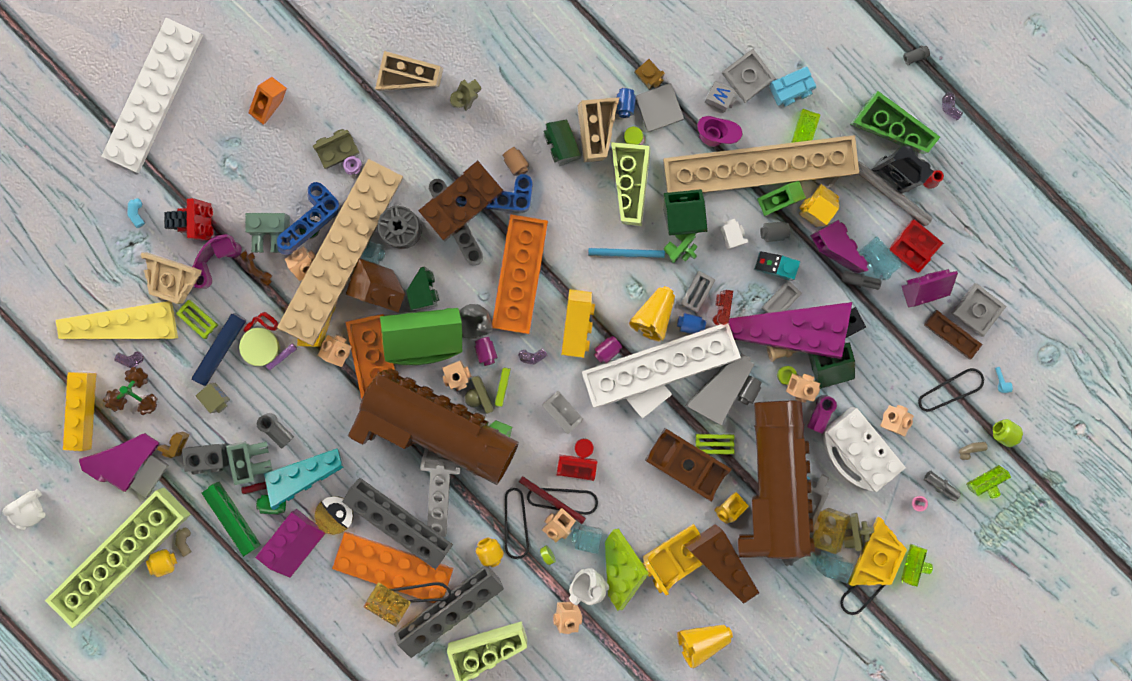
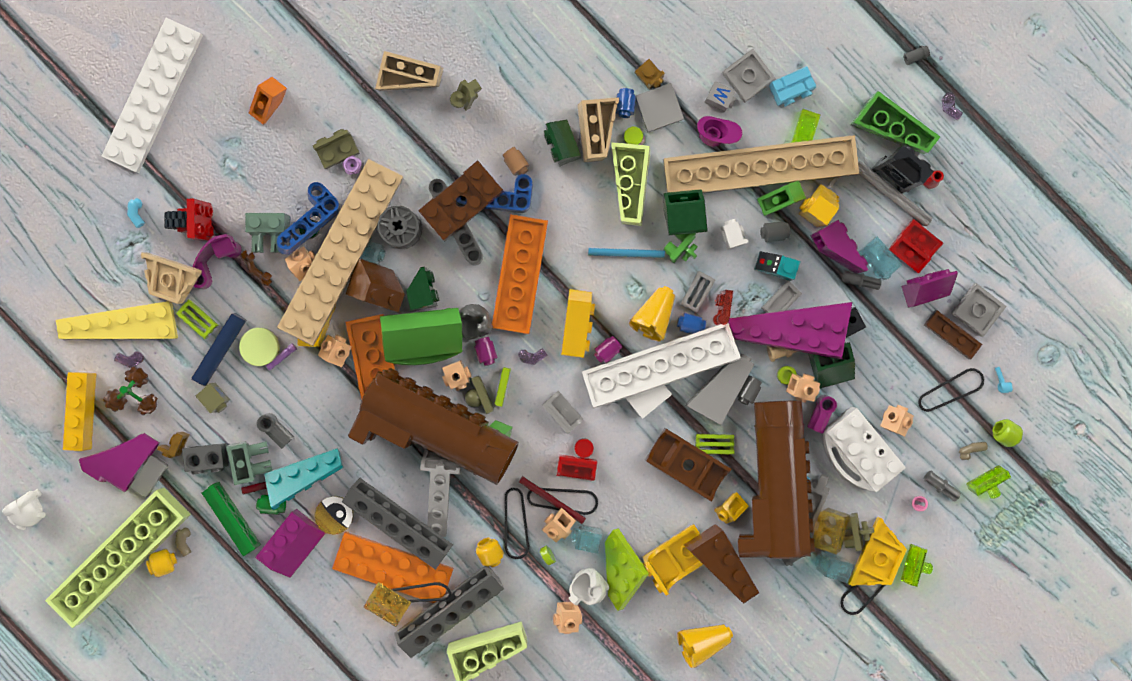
(250, 325): red piece -> none

